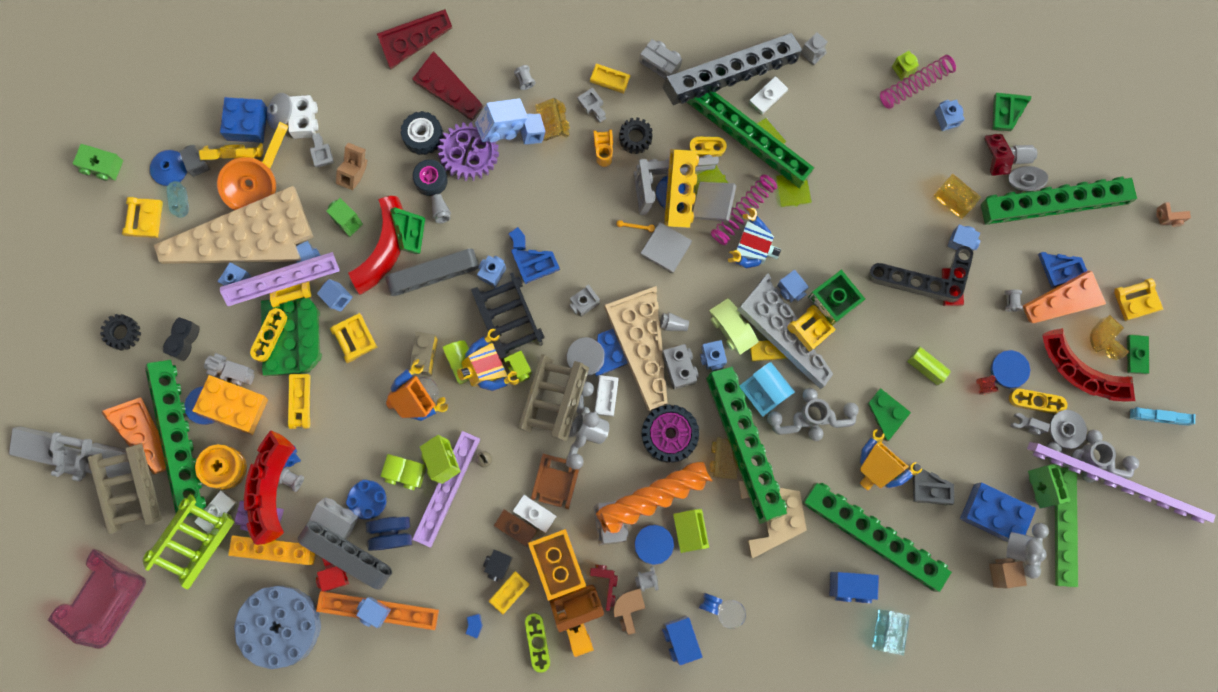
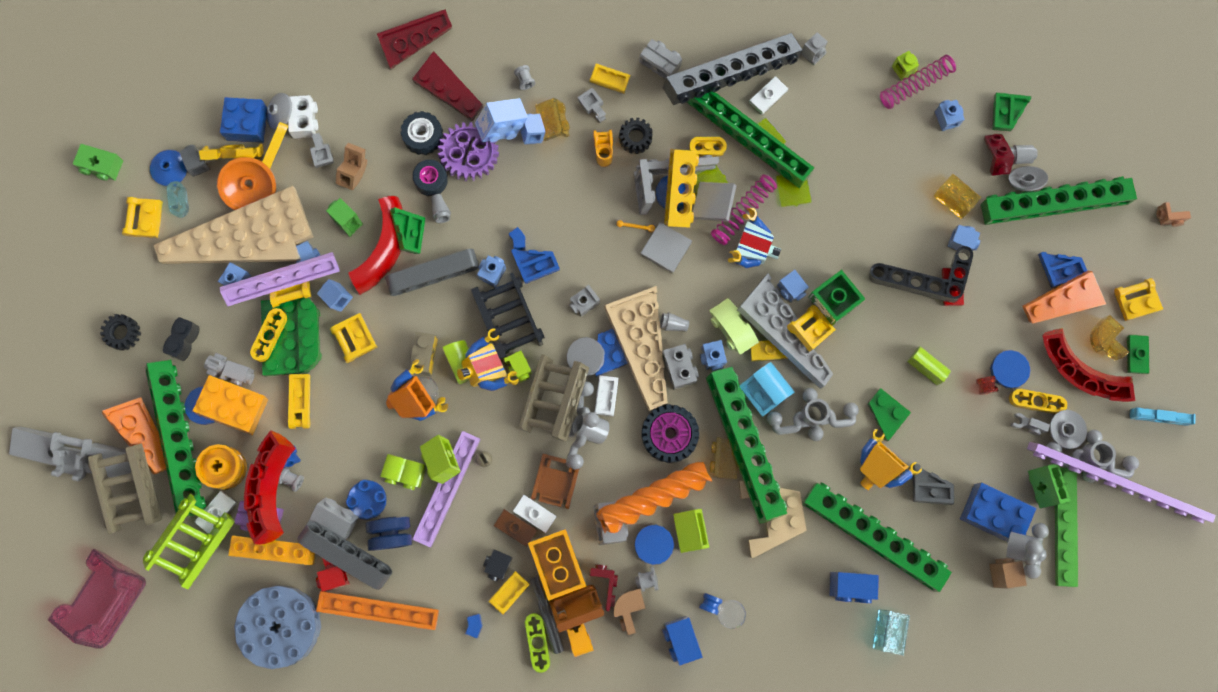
(372, 612): medium blue brick -> none
(547, 615): none -> dark grey axle
(1013, 300): light grey bush -> none

